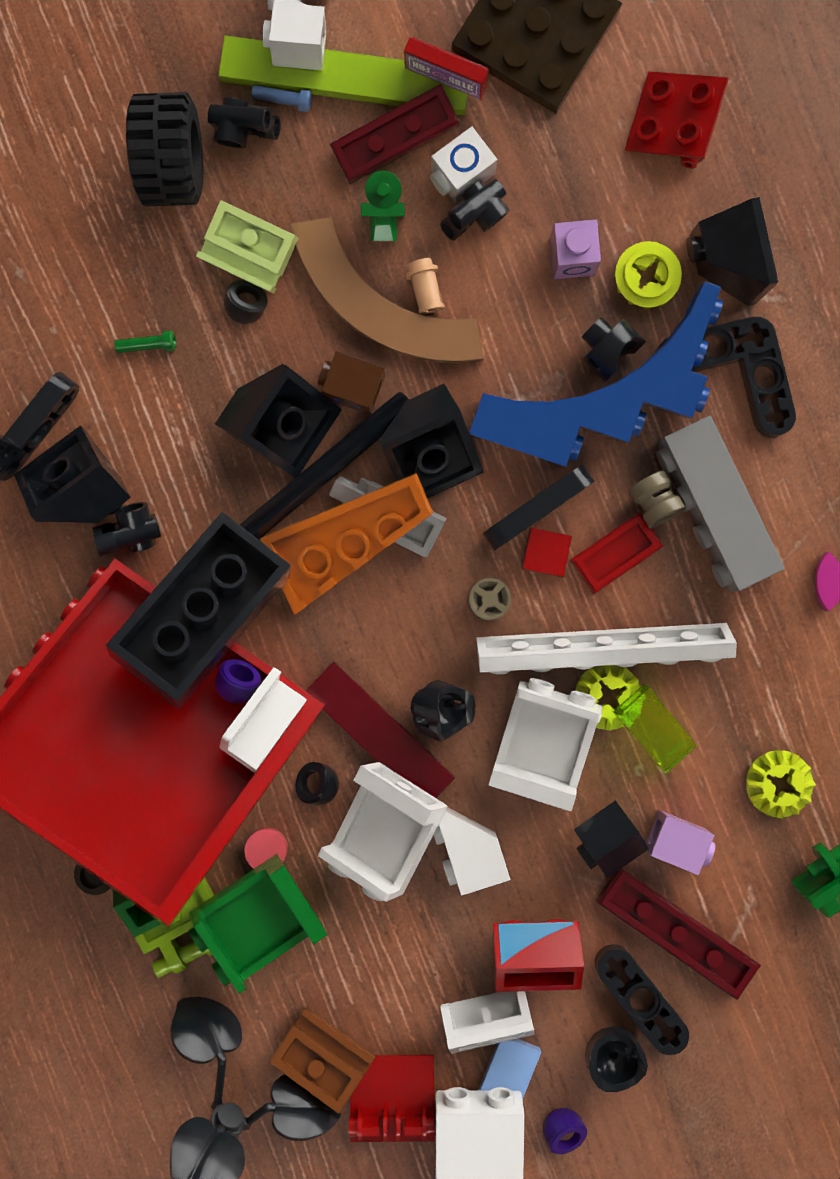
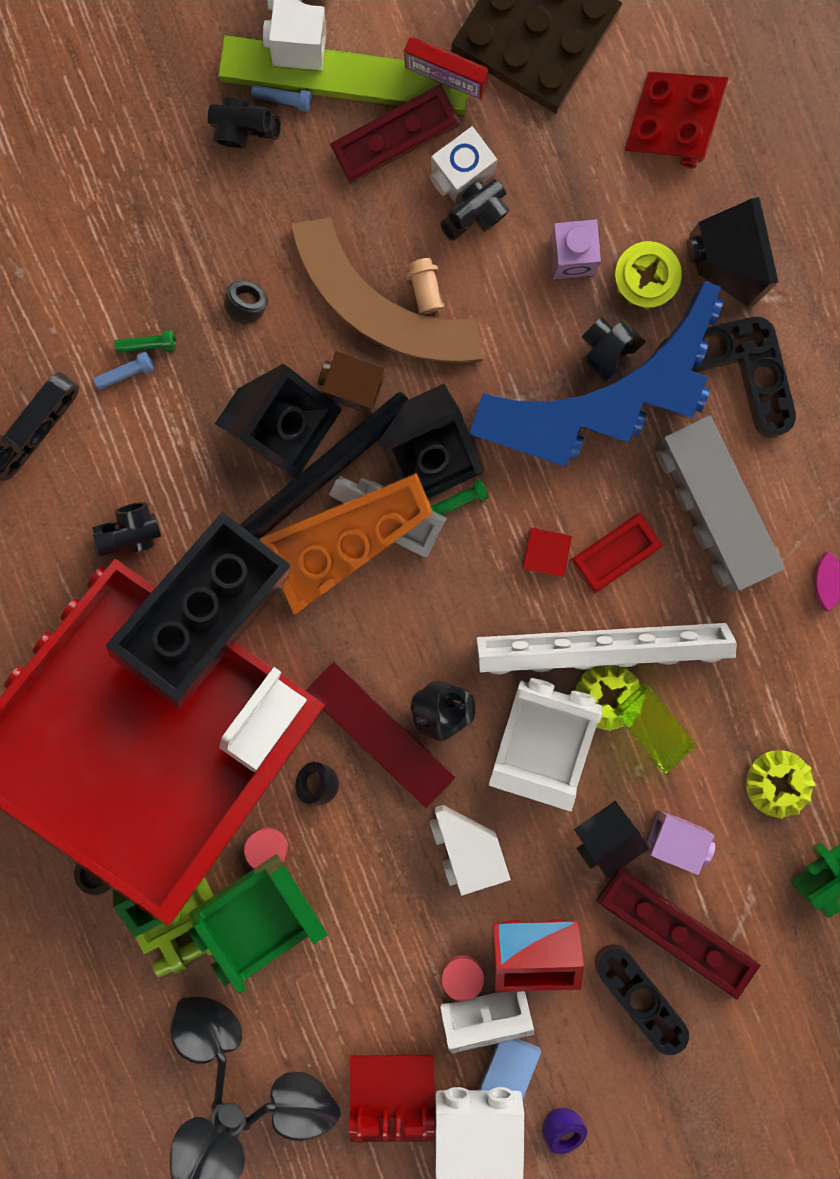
(71, 482): black slope -> none
(141, 364): none -> medium blue piece
(164, 149): black tyre -> none
(237, 681): dark purple piece -> none
(247, 246): yellowish green plate -> none
(322, 1059): dark orange plate -> none
(383, 193): green hips -> none
(383, 833): white panel -> none
(461, 499): none -> green piece
(462, 977): none -> coral tile
(493, 594): dark tan wheel -> none
(538, 507): black beam -> none
(615, 1059): black piece -> none
(657, 499): dark tan wheel -> none

